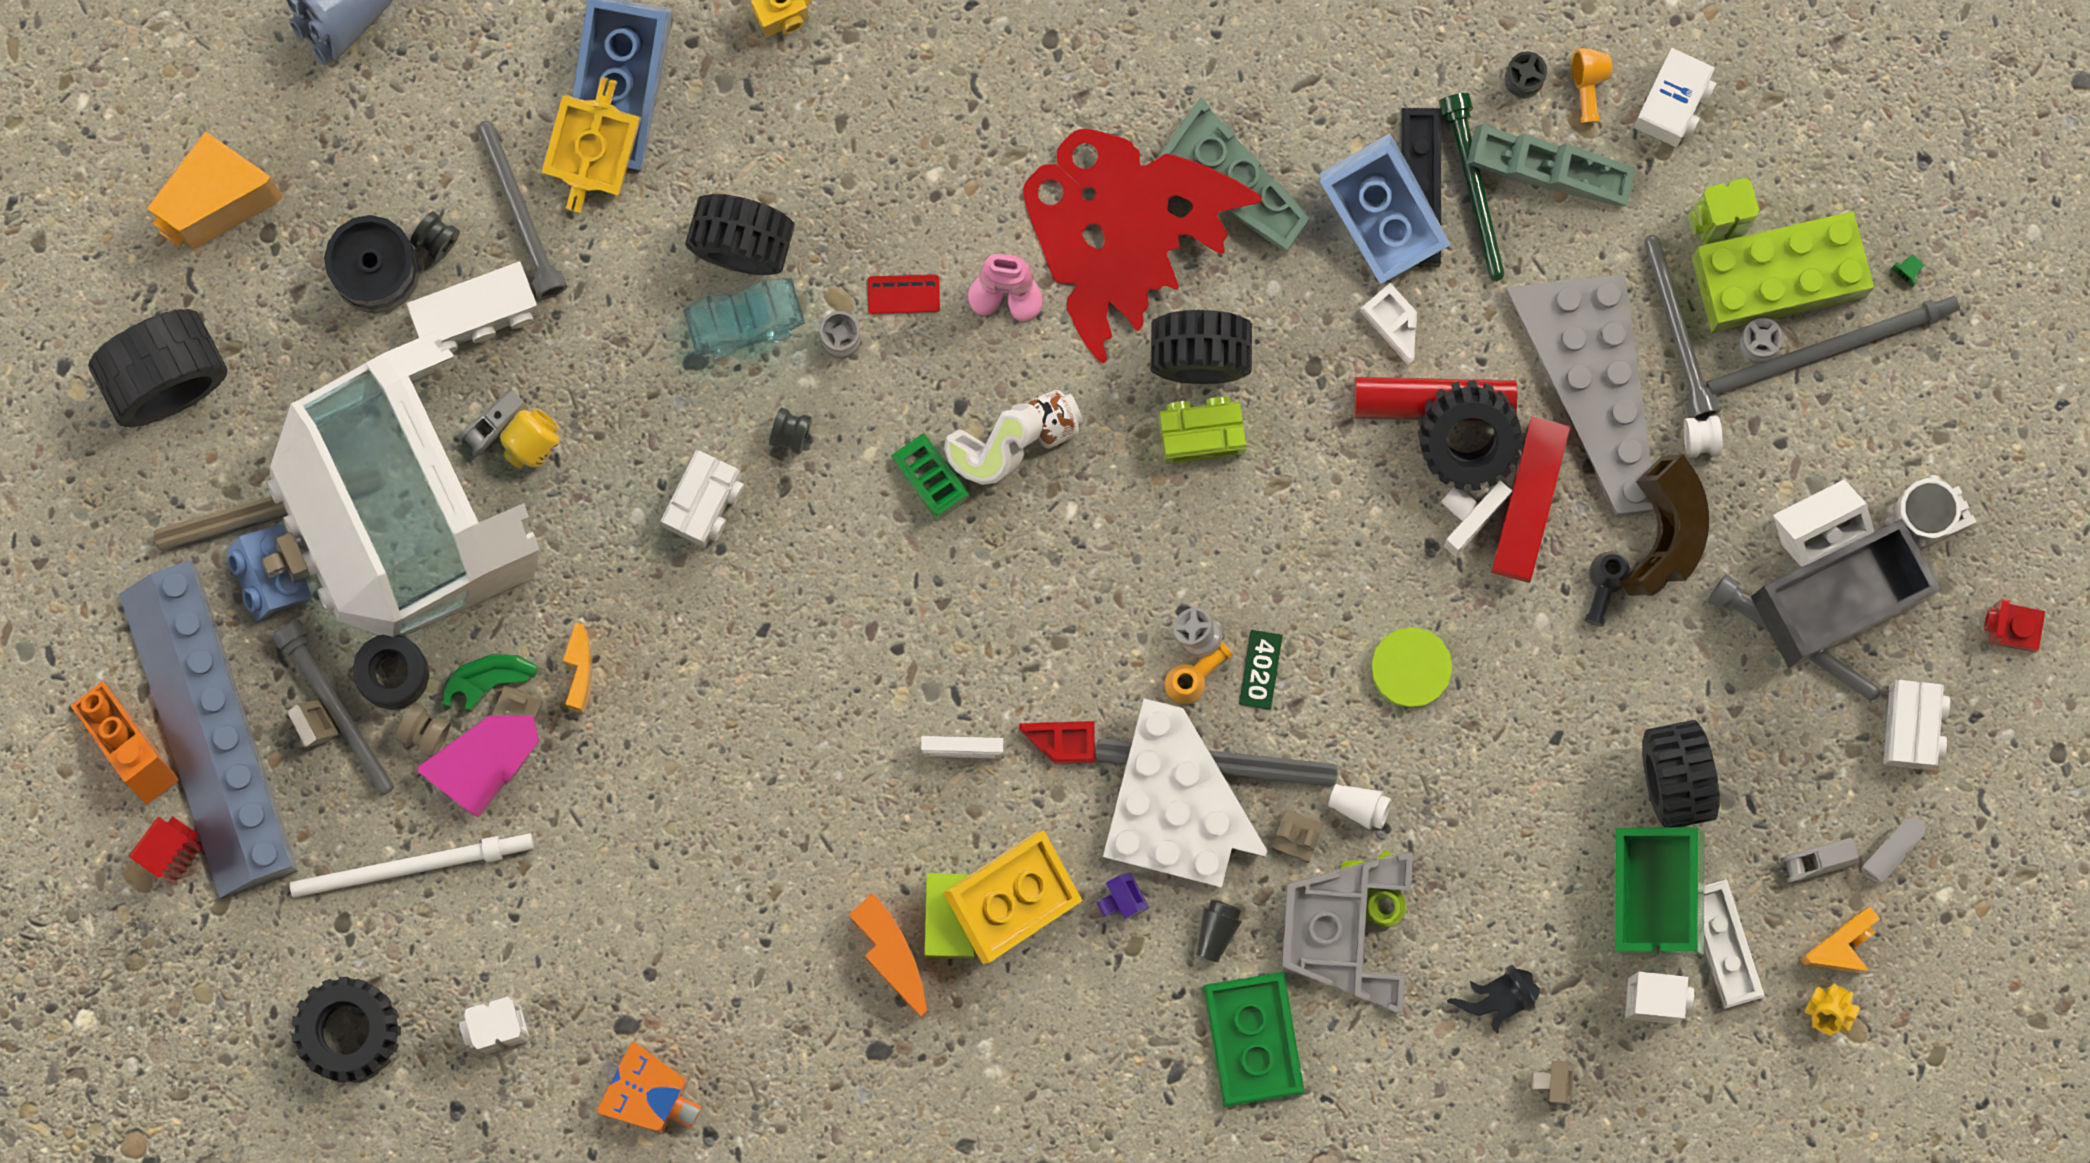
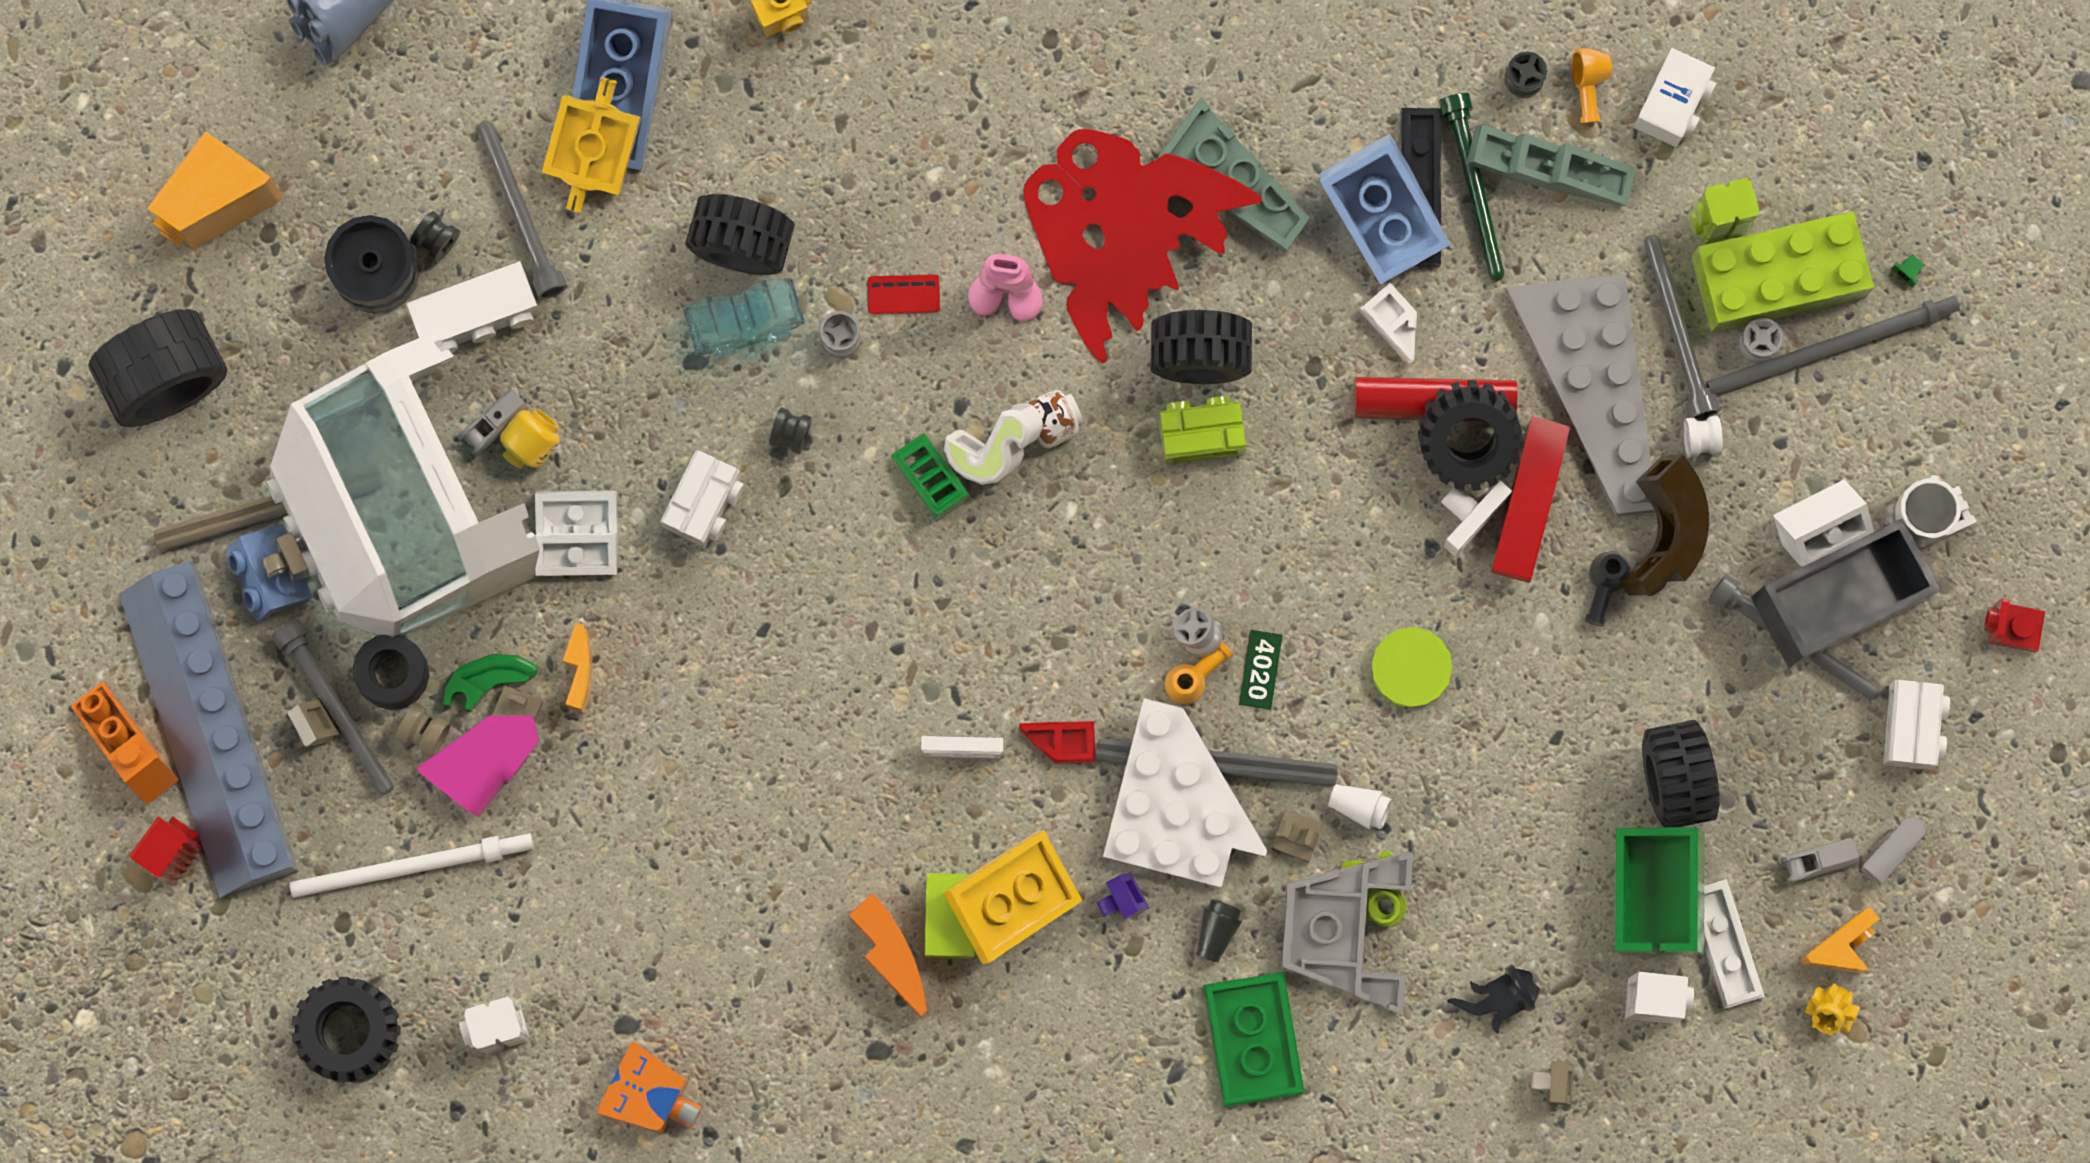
(576, 533): none -> white slope

